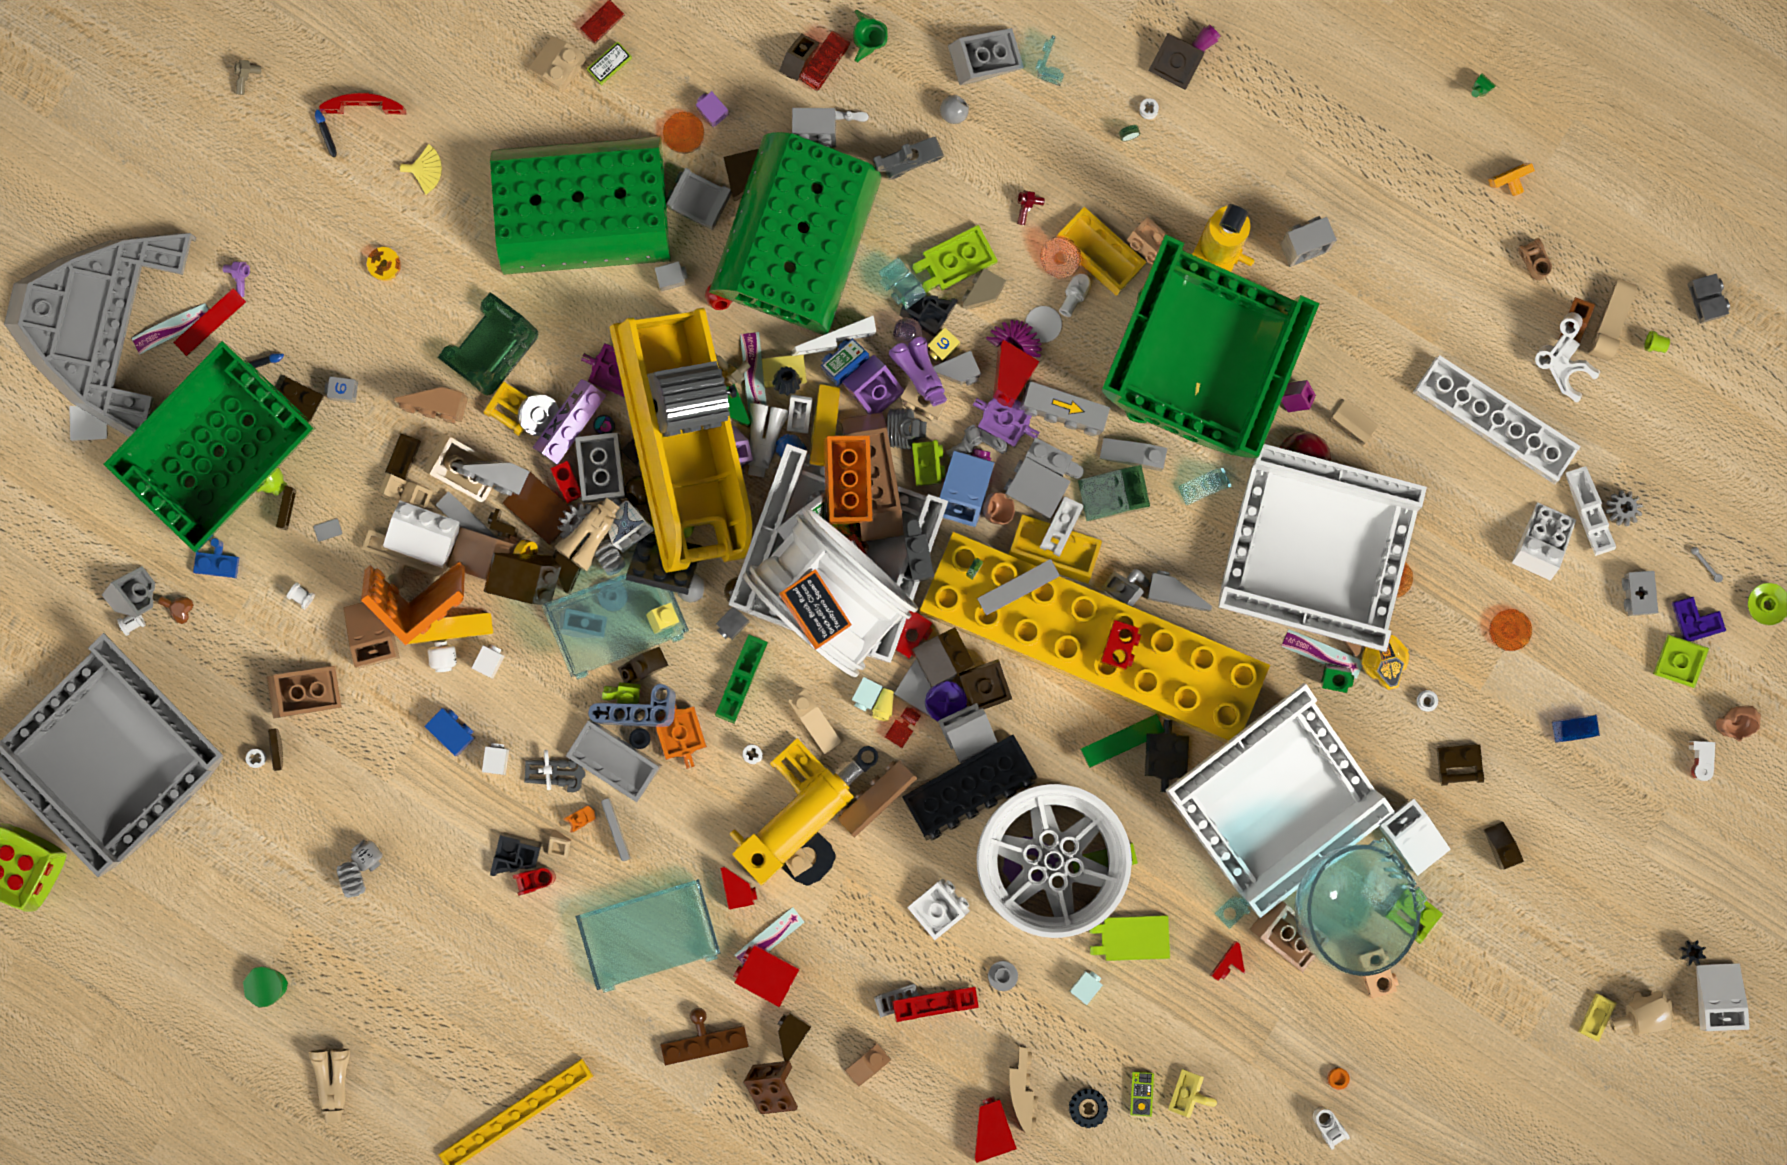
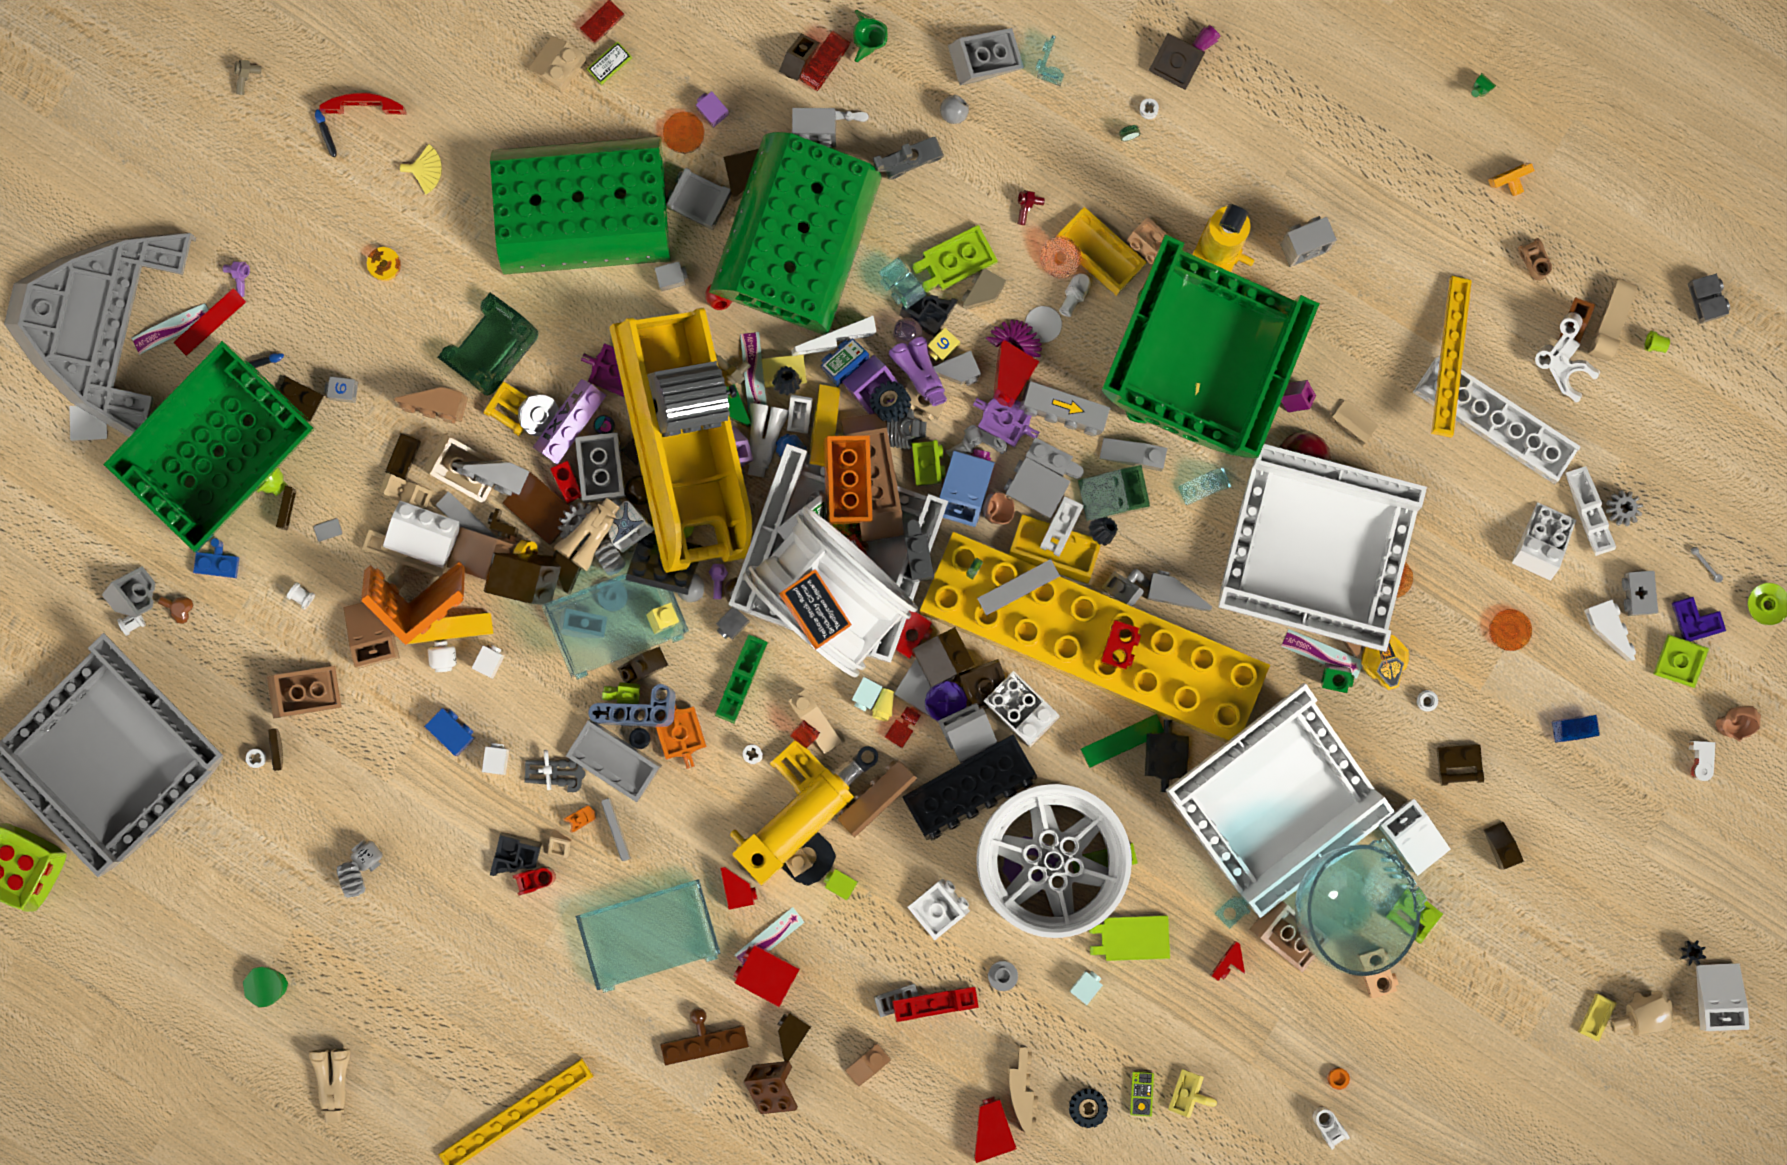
(718, 573): none -> medium lavender piece
(805, 734): none -> clear red tile
(840, 884): none -> lime brick
(890, 410): none -> black bush
(1022, 709): none -> white slope
(1103, 530): none -> black piece
(1451, 356): none -> yellow tile
(1607, 625): none -> white slope

